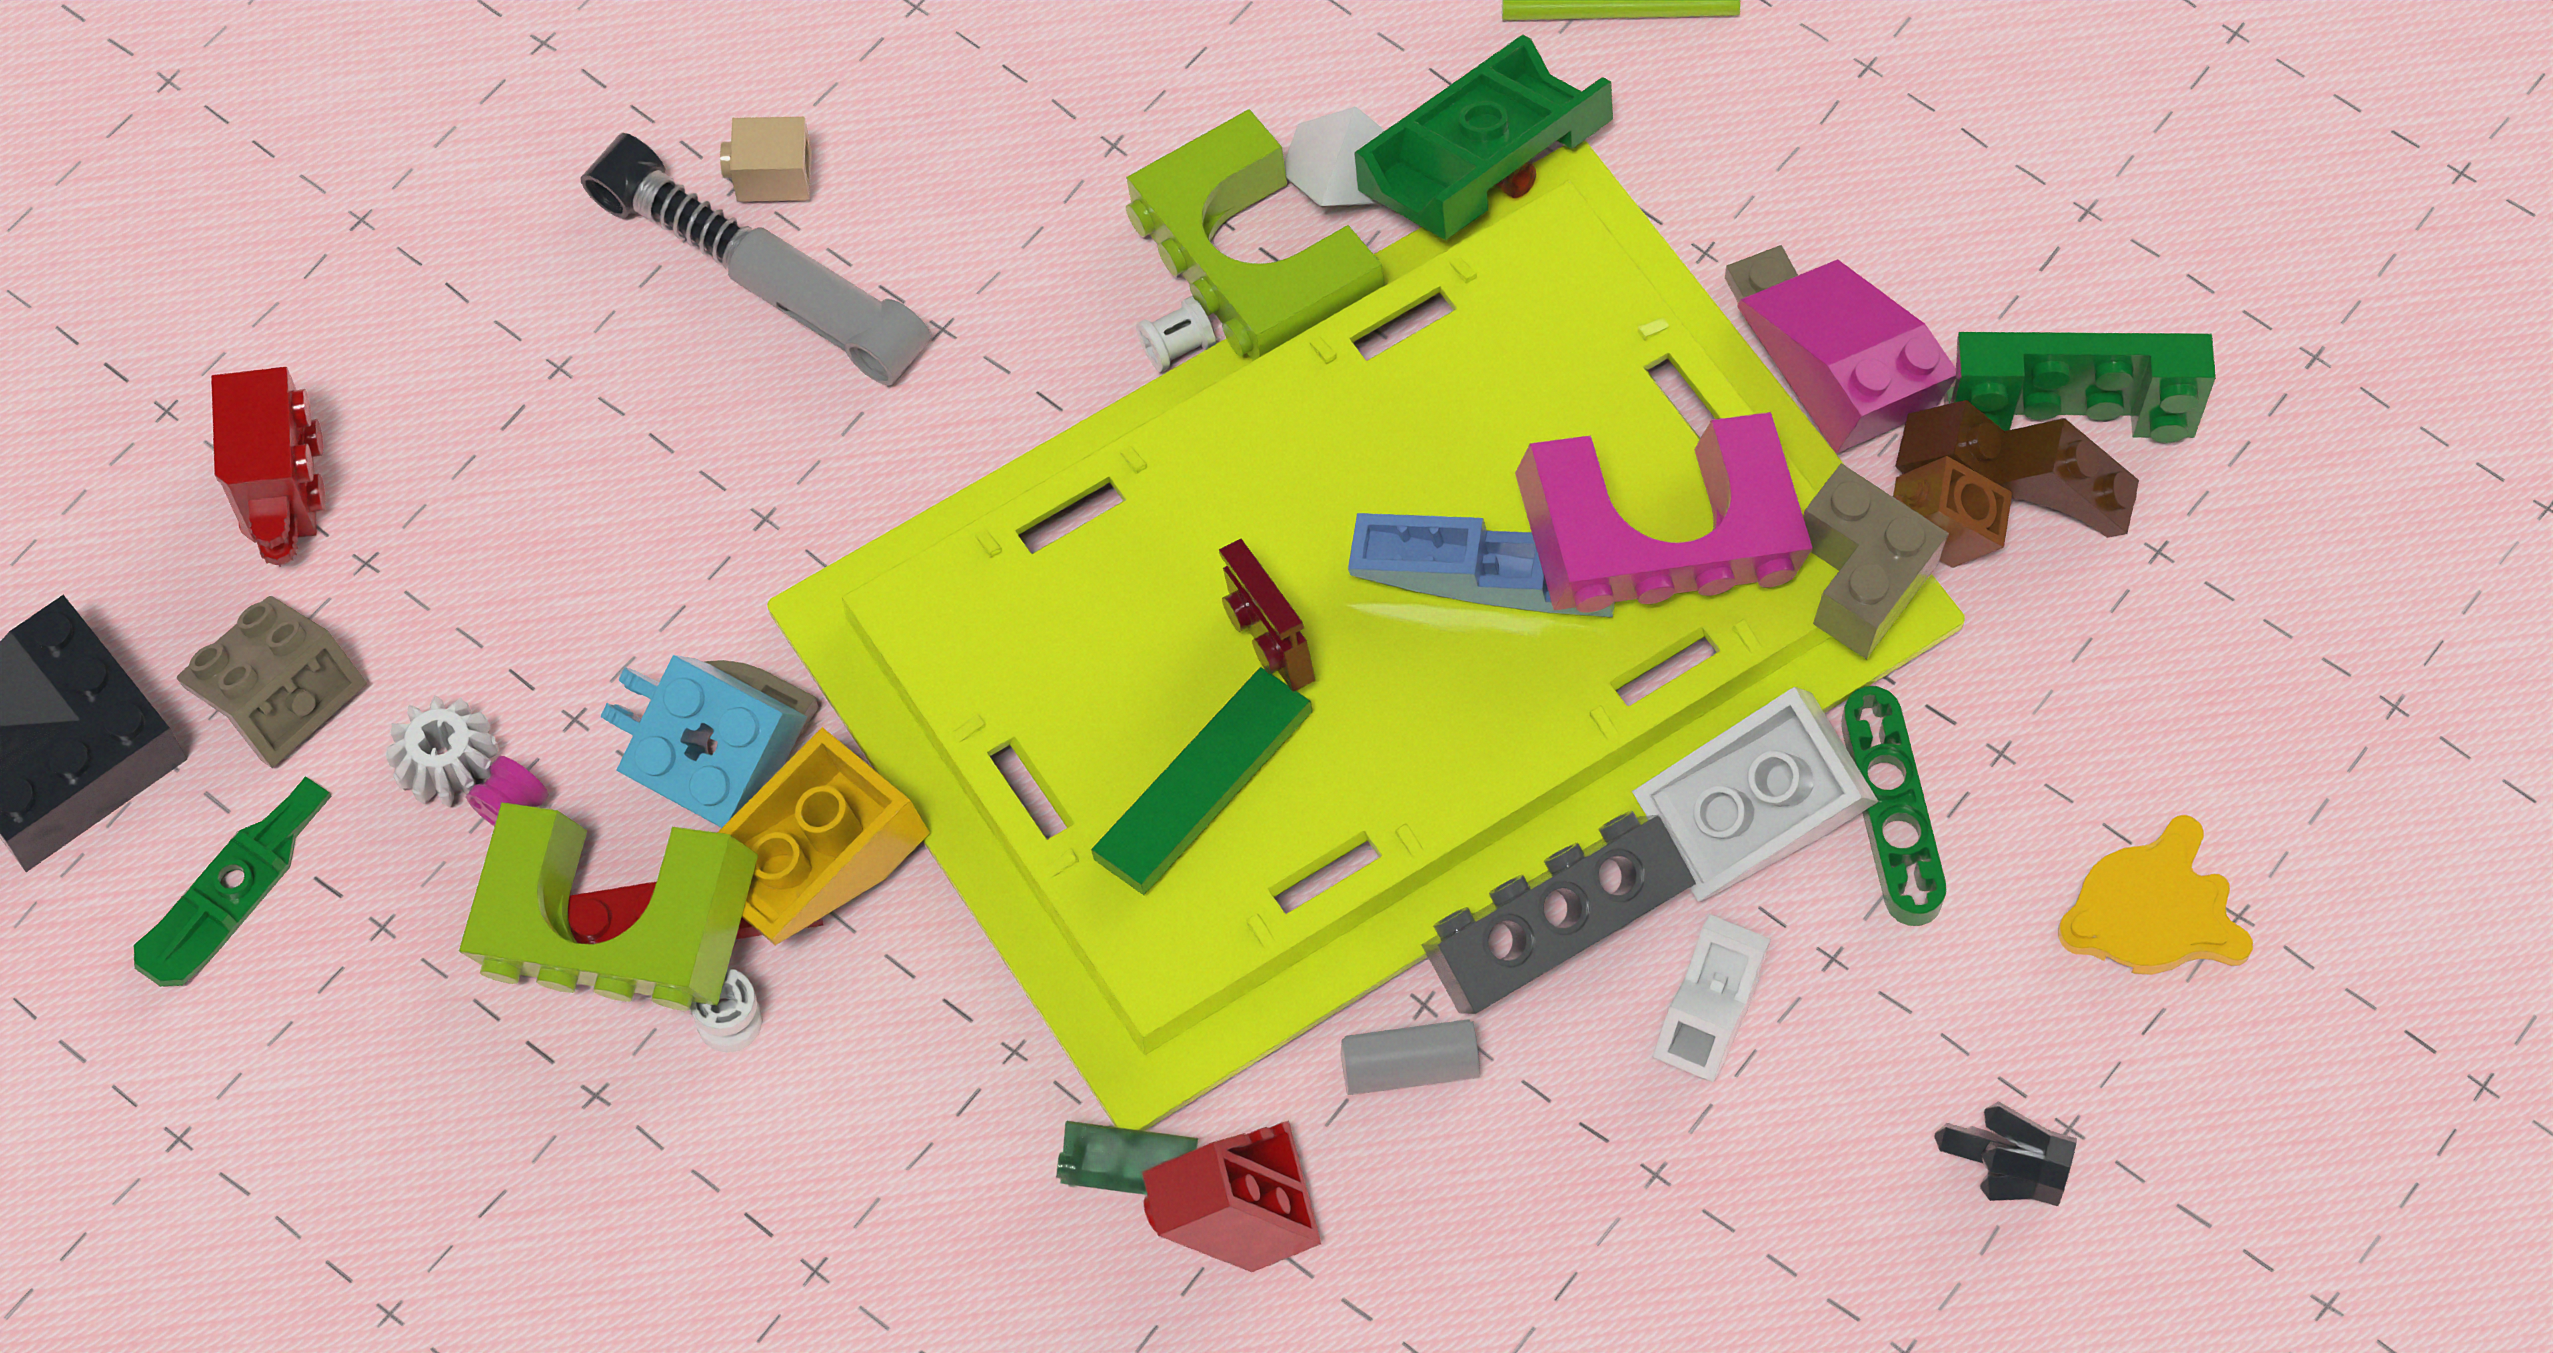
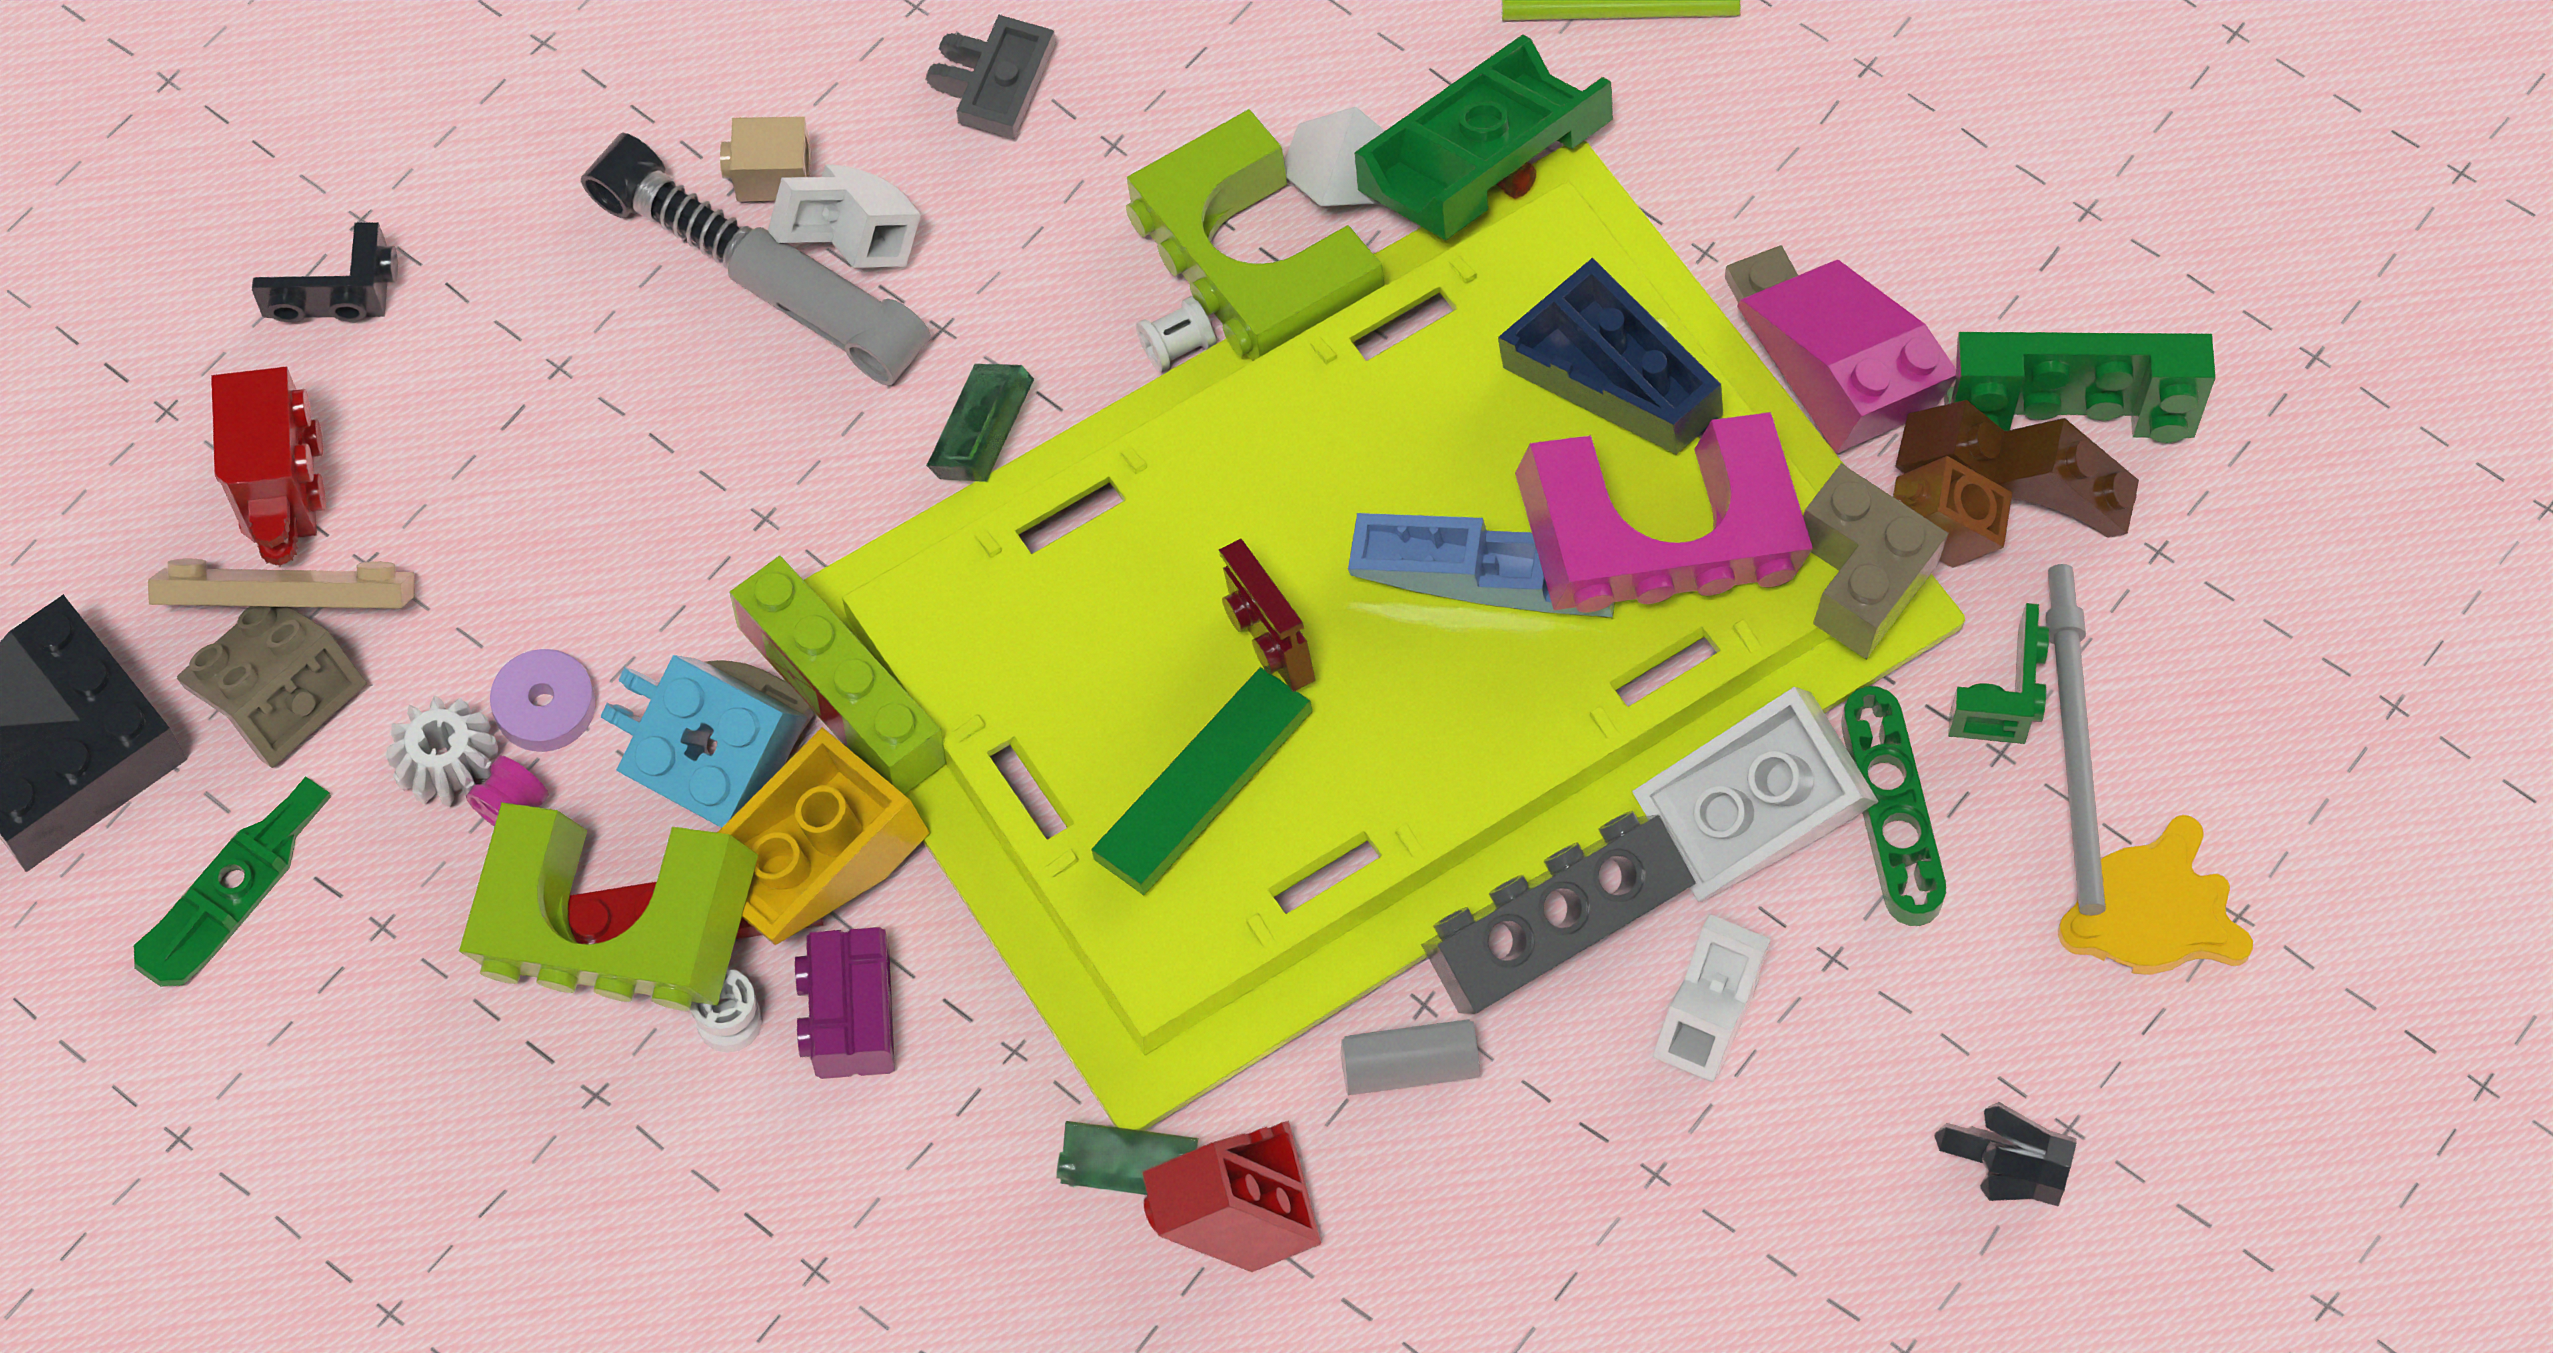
(191, 583): none -> tan plate
(339, 297): none -> black bracket
(549, 725): none -> lavender piece
(837, 675): none -> lime brick
(848, 1003): none -> magenta brick
(850, 208): none -> white brick
(980, 422): none -> clear green plate
(1003, 77): none -> dark grey hinge
(1613, 360): none -> dark blue wedge
(1998, 715): none -> green bracket
(2067, 631): none -> light grey bar

